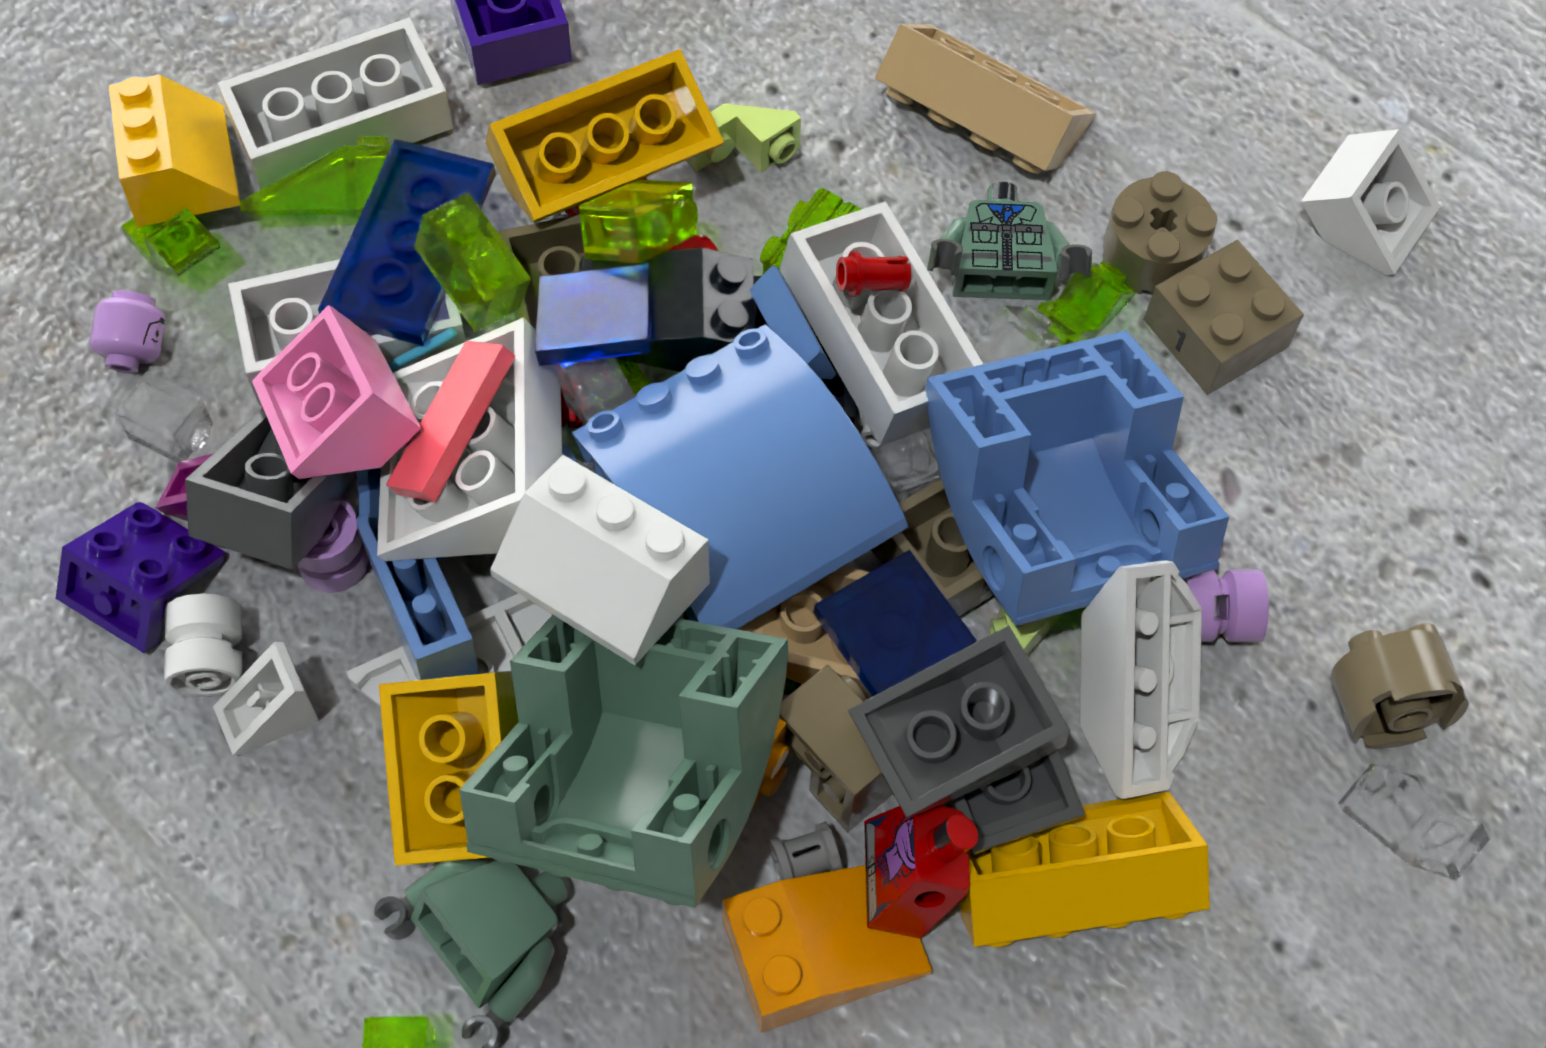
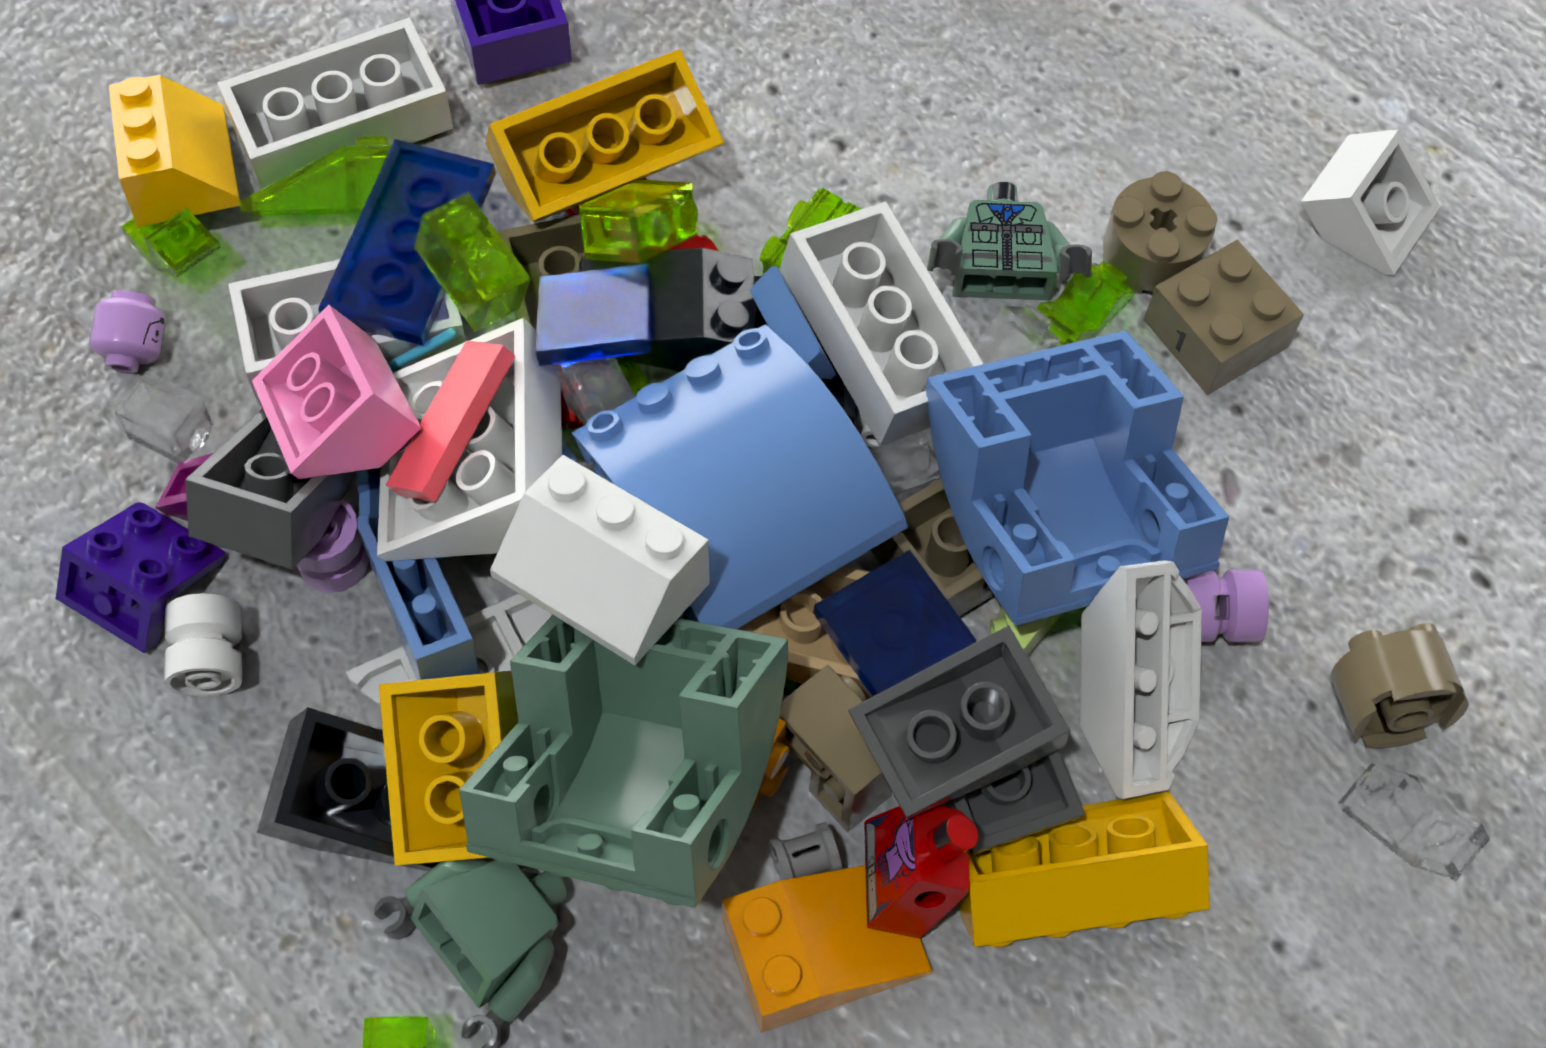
(265, 703): white slope -> none
(332, 789): none -> black slope
(759, 133): yellowish green slope -> none
(872, 273): red pin -> none
(983, 96): tan slope -> none

